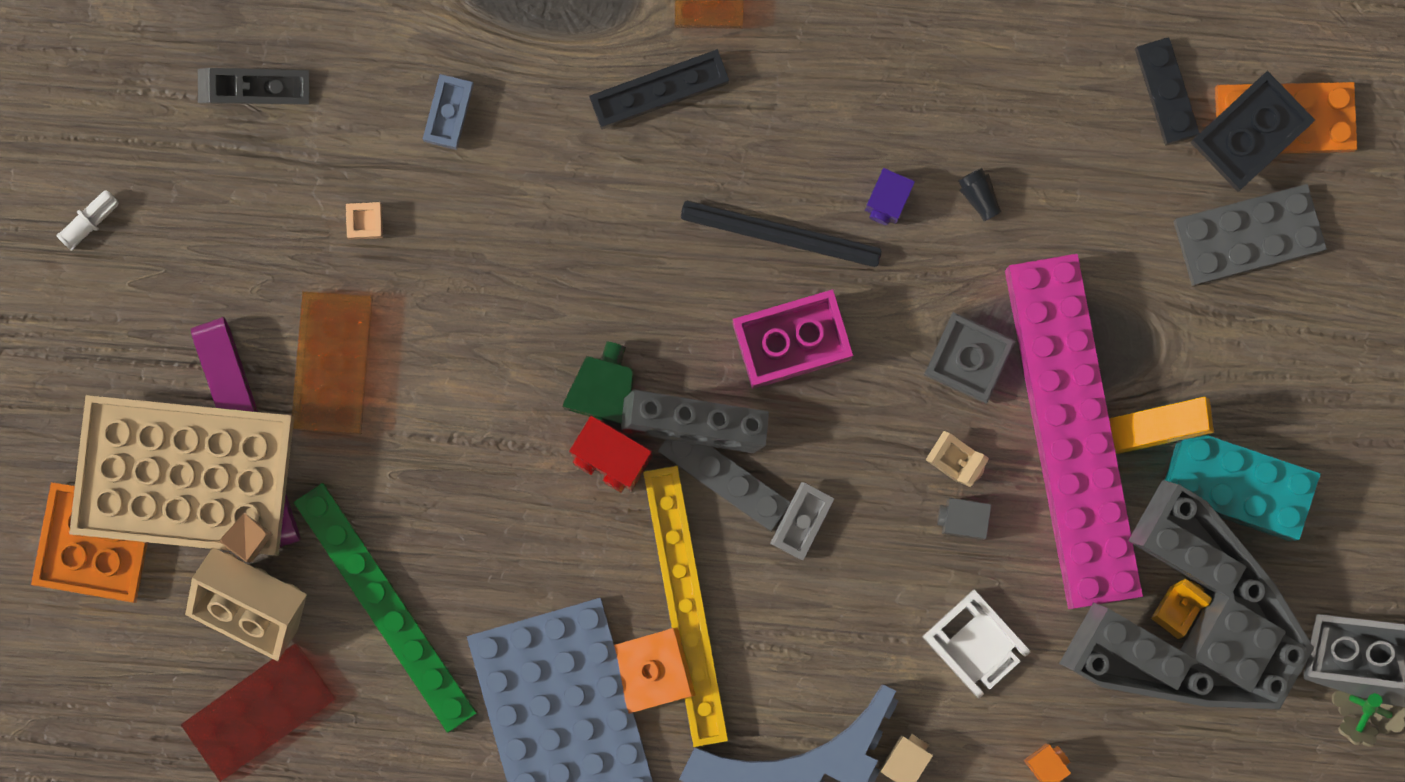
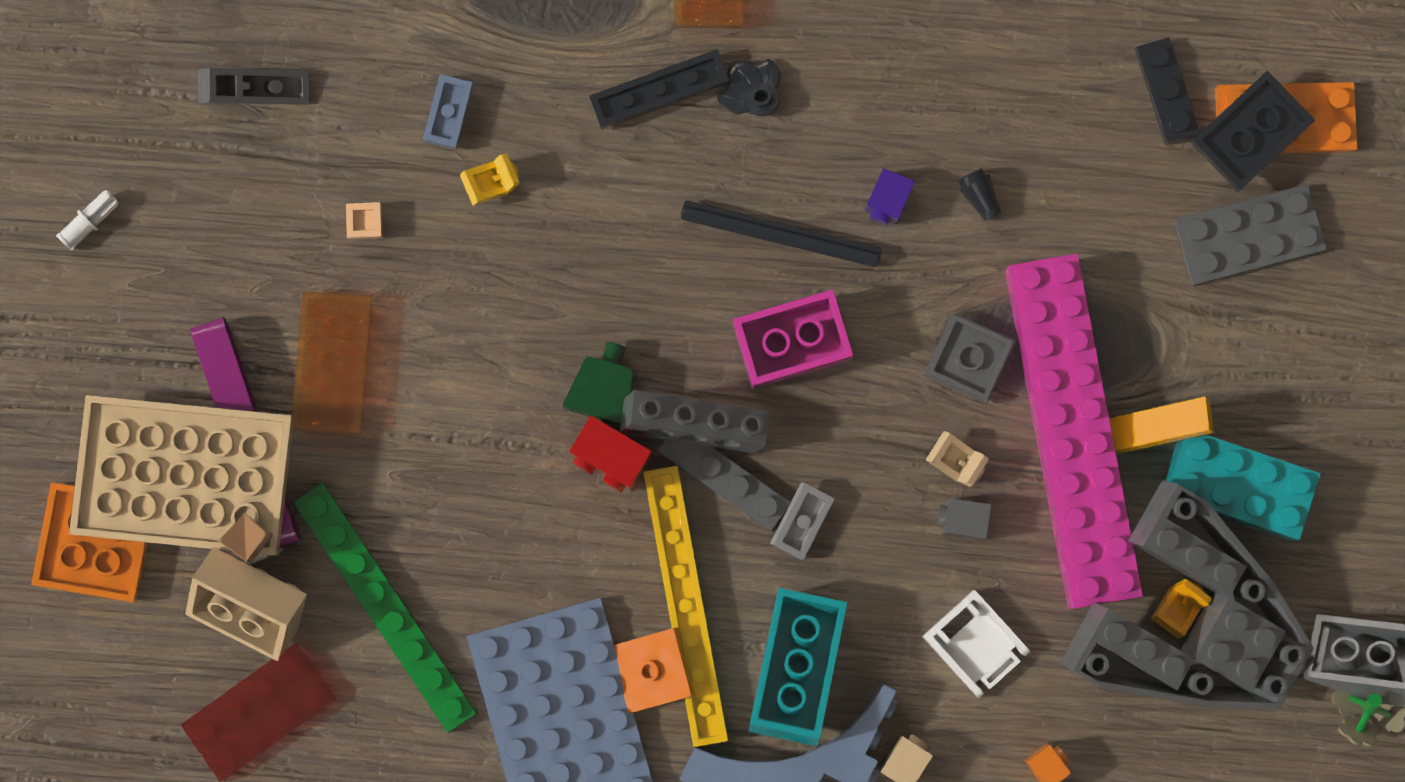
(490, 180): none -> yellow bracket
(748, 85): none -> black plate
(798, 667): none -> teal brick

